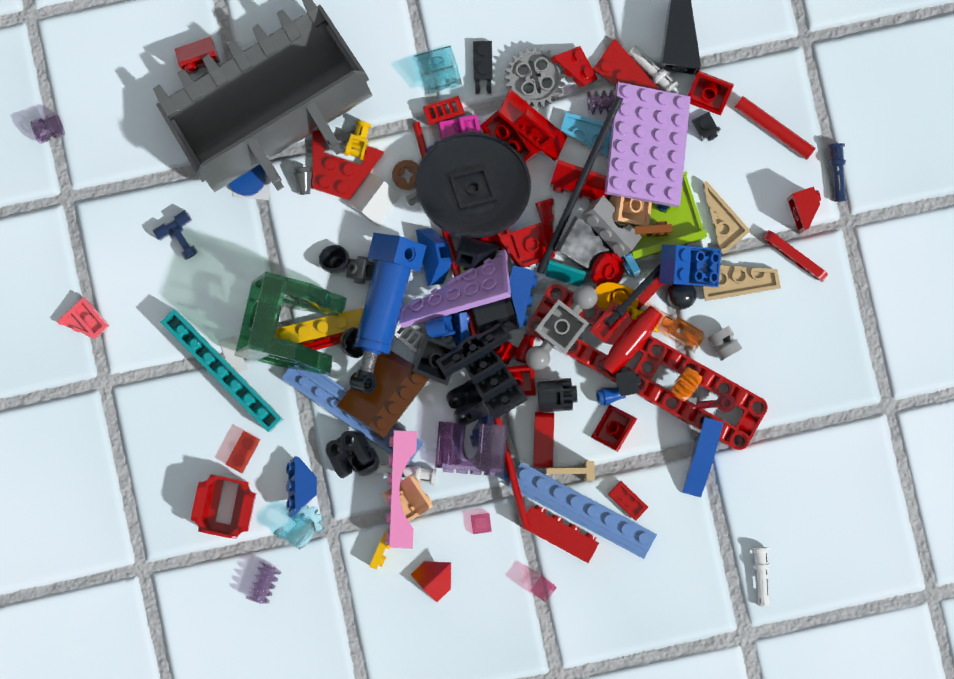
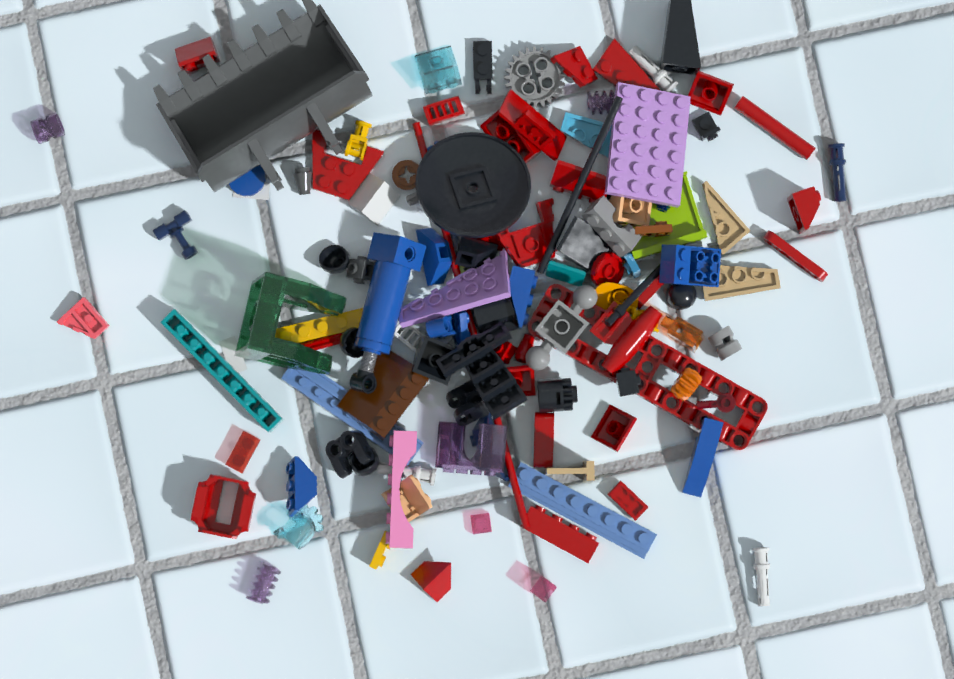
(459, 125): dark pink slope -> none
(607, 395): blue cone -> none

